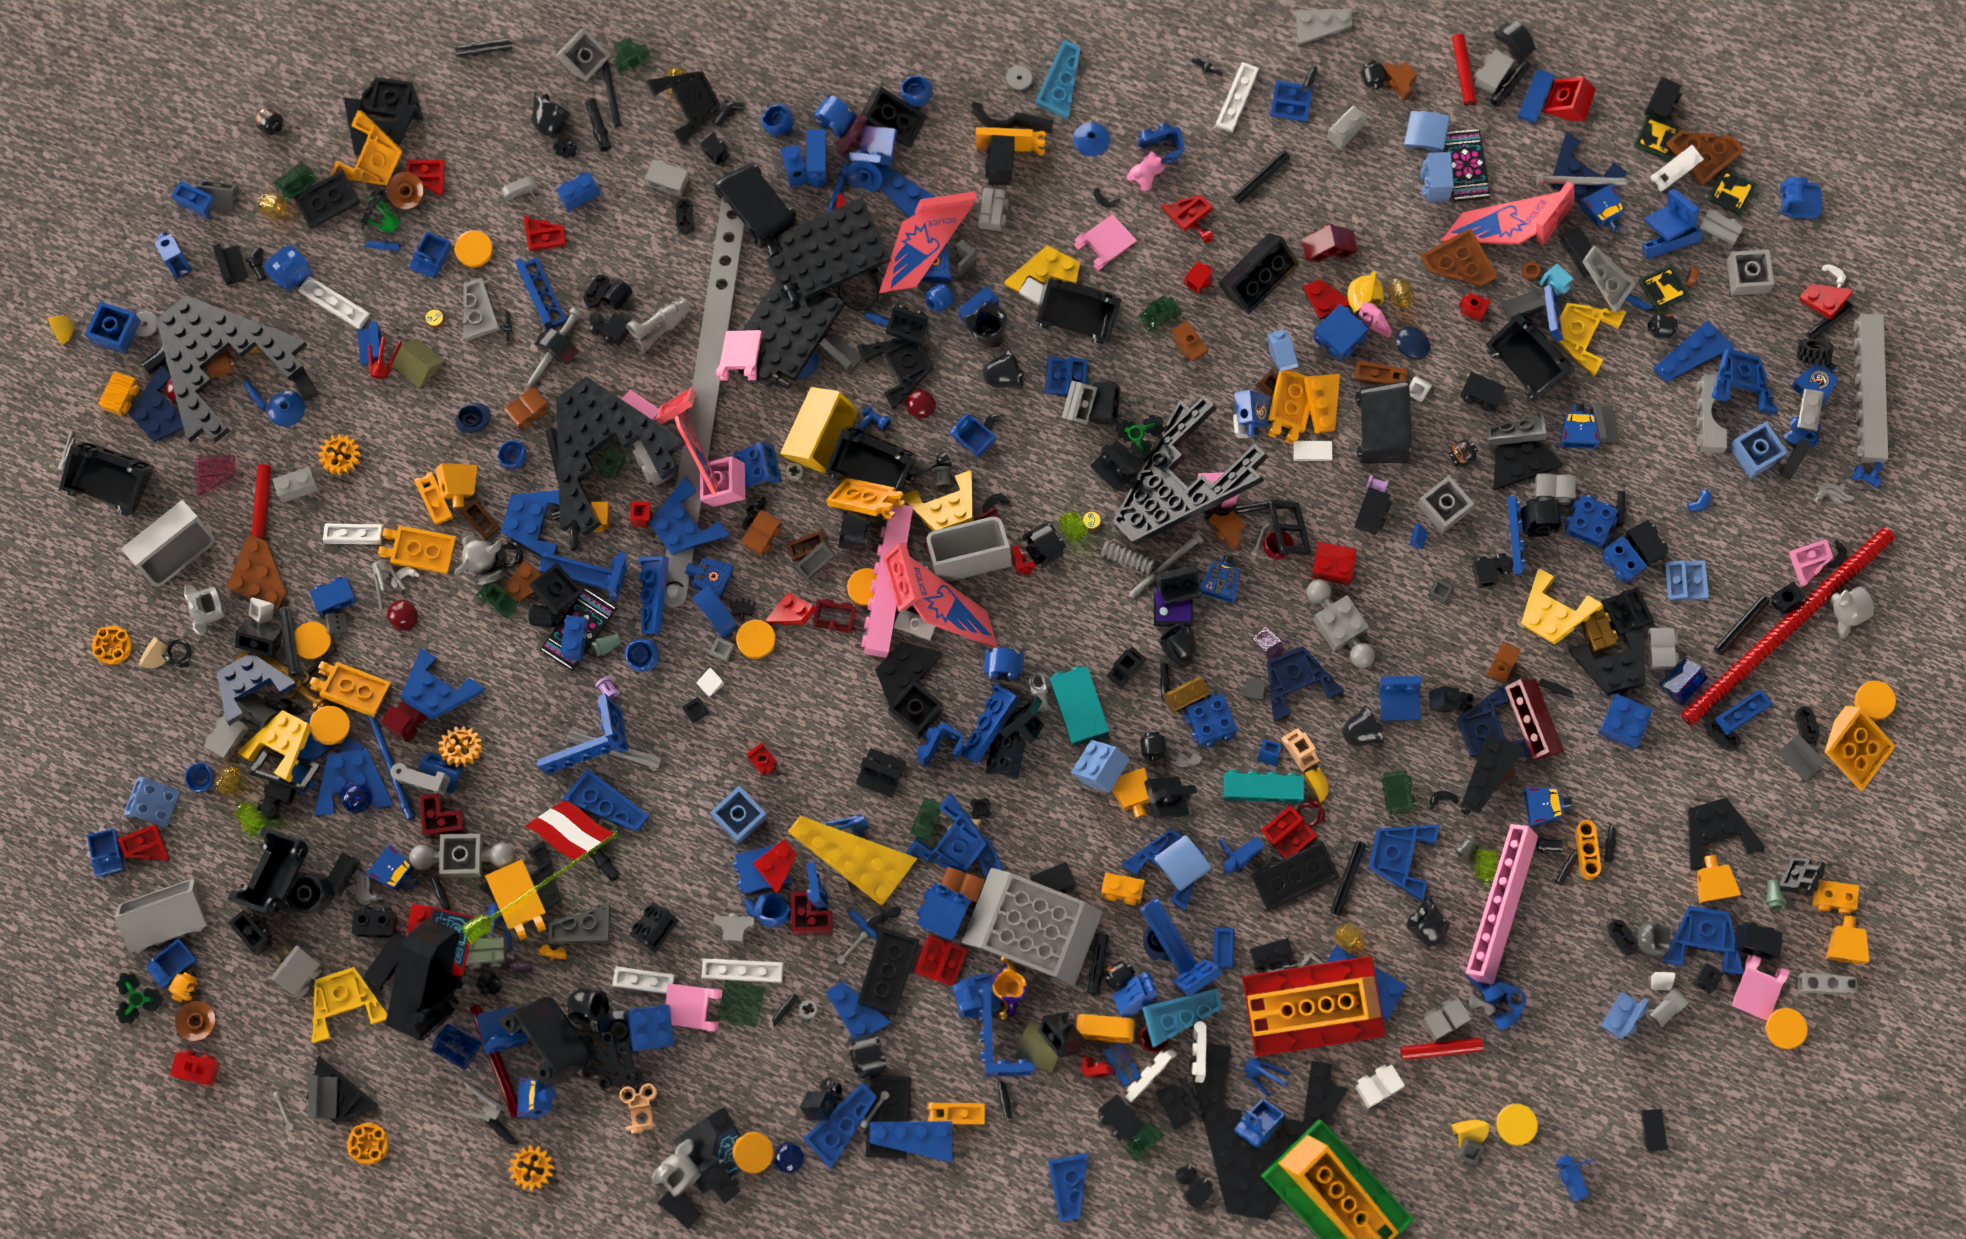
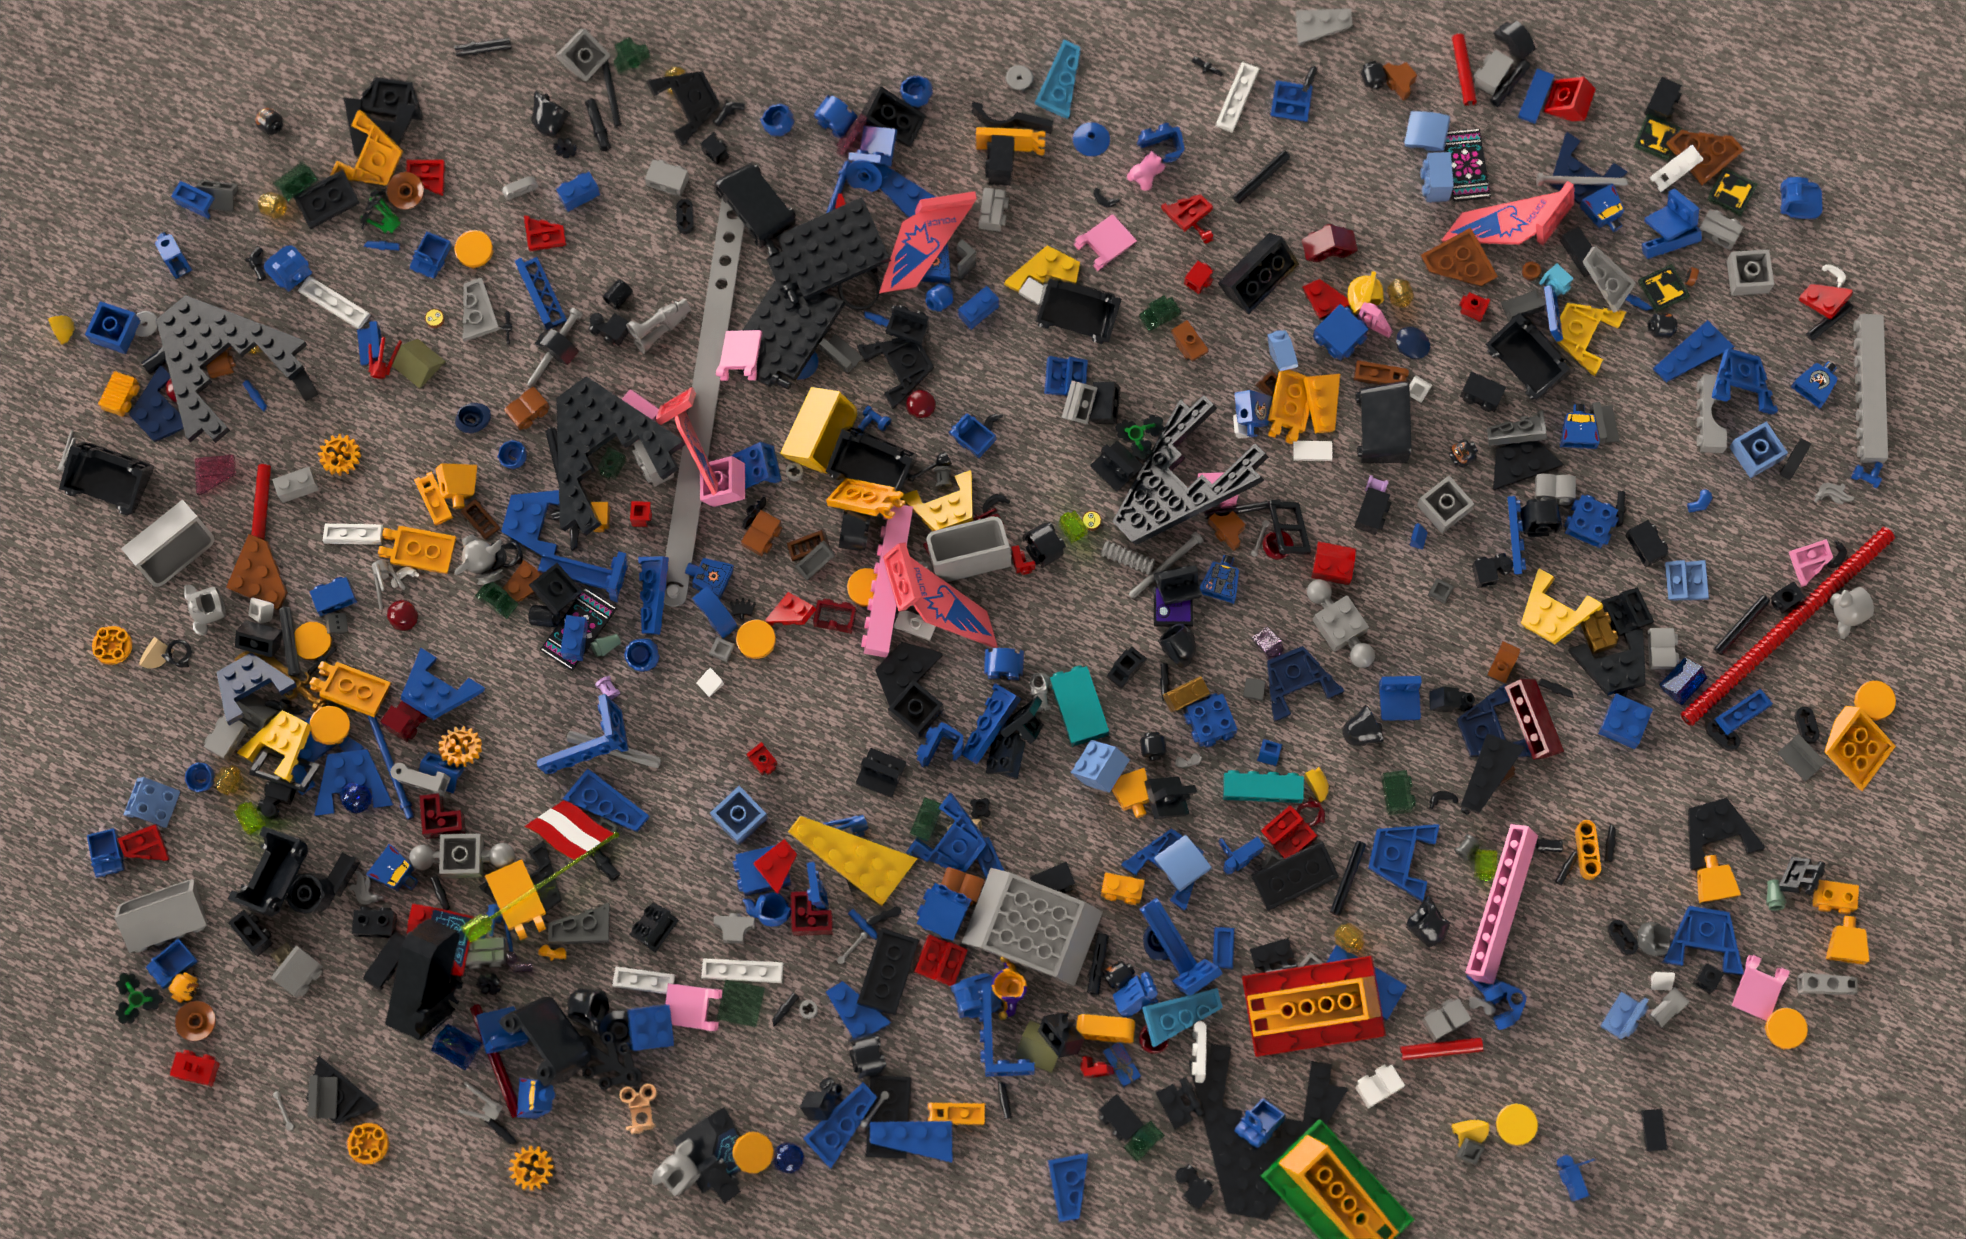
(230, 263): black panel -> none
(291, 414): blue dish -> none
(340, 994): yellow wing -> none
(593, 288): black beam -> none
(677, 527): blue wing -> none
(680, 1209): black tile -> none
(695, 710): black tile -> none
(793, 163): blue torso -> none
(816, 158): blue brick -> none
(992, 328): black piece -> none
(1004, 372): black piece -> none
(1148, 1074): white wing -> none
(1255, 1067): blue plant -> none
(1300, 749): light nougat brick -> none
(1346, 127): light grey brick -> none
(1544, 805): blue torso -> none
(1623, 560): blue brick -> none
(1758, 941): black brick -> none
(1795, 434): blue plate -> none
(1810, 410): light grey brick -> none
(1815, 351): black tyre -> none

